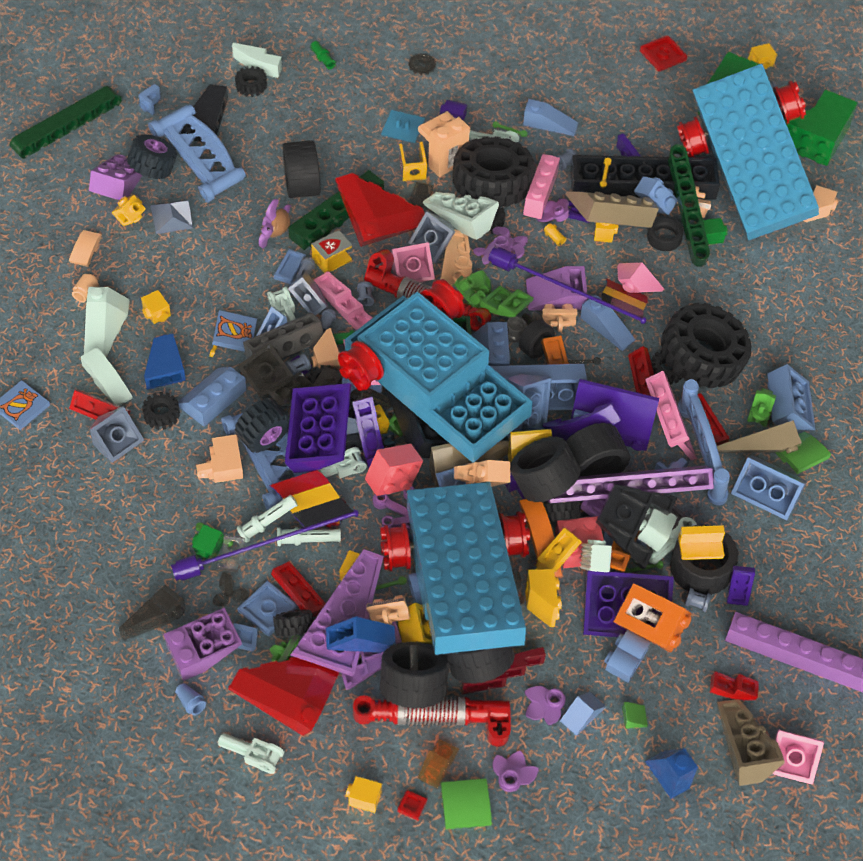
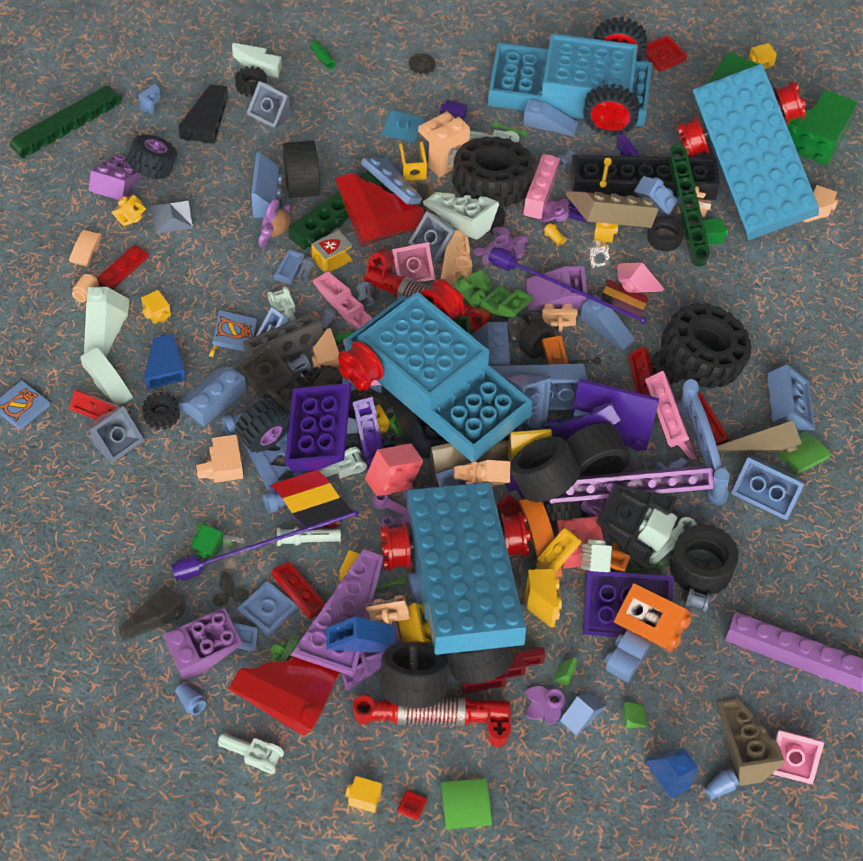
(122, 267): none -> red plate
(212, 181): medium blue piece -> none
(259, 523): light aqua pin -> none
(265, 185): none -> medium blue slope
(269, 104): none -> sand blue slope
(292, 622): black tyre -> none
(308, 294): sand blue slope -> none
(392, 178): none -> medium blue wing
(438, 763): clear orange slope -> none
(508, 506): none -> red tile
(514, 768): medium lavender plate -> none
(565, 671): none -> bright green slope
(579, 76): none -> dark azure piece
(596, 247): none -> clear bracket
(701, 542): yellow panel -> none
(721, 784): none -> medium blue cone
(738, 688): red slope -> none
(740, 585): dark purple plate -> none
(762, 407): bright green hips -> none

